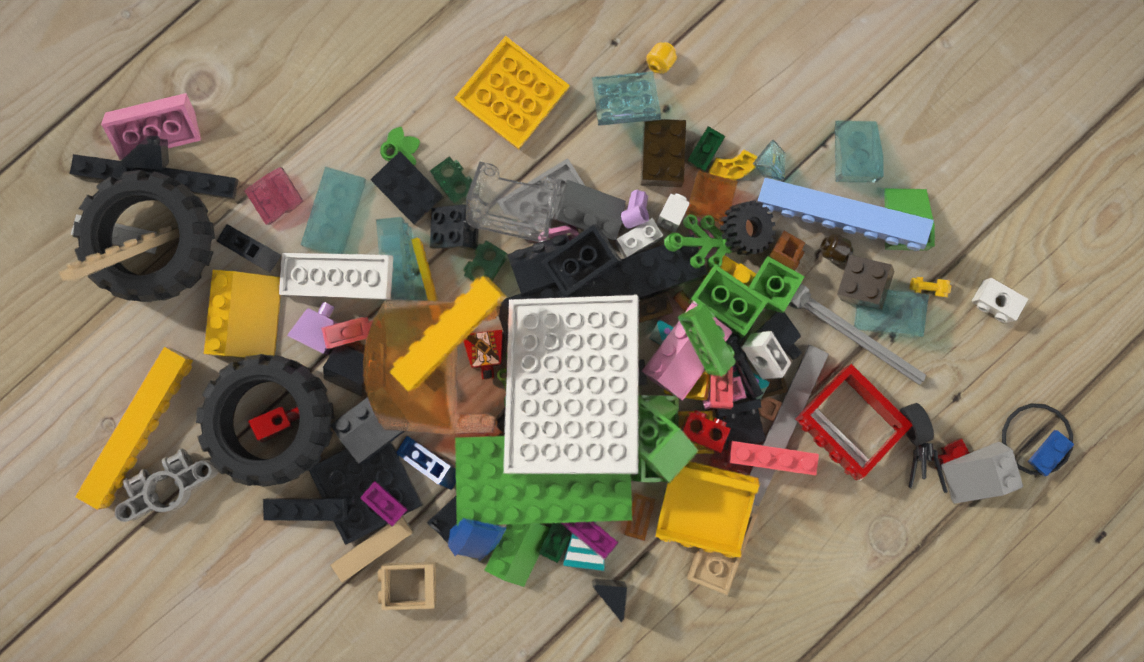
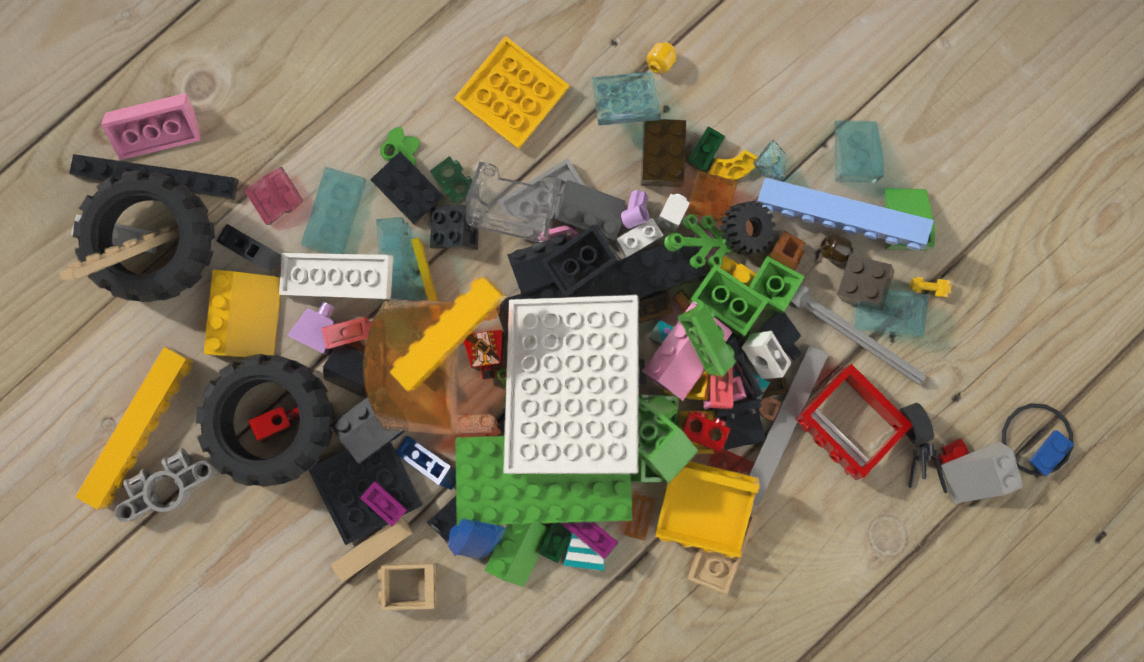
(149, 154): black slope -> none
(304, 509): black plate -> none
(491, 267): clear green brick -> none
(613, 594): black slope -> none
(772, 458): coral brick -> none
(1011, 301): white brick -> none

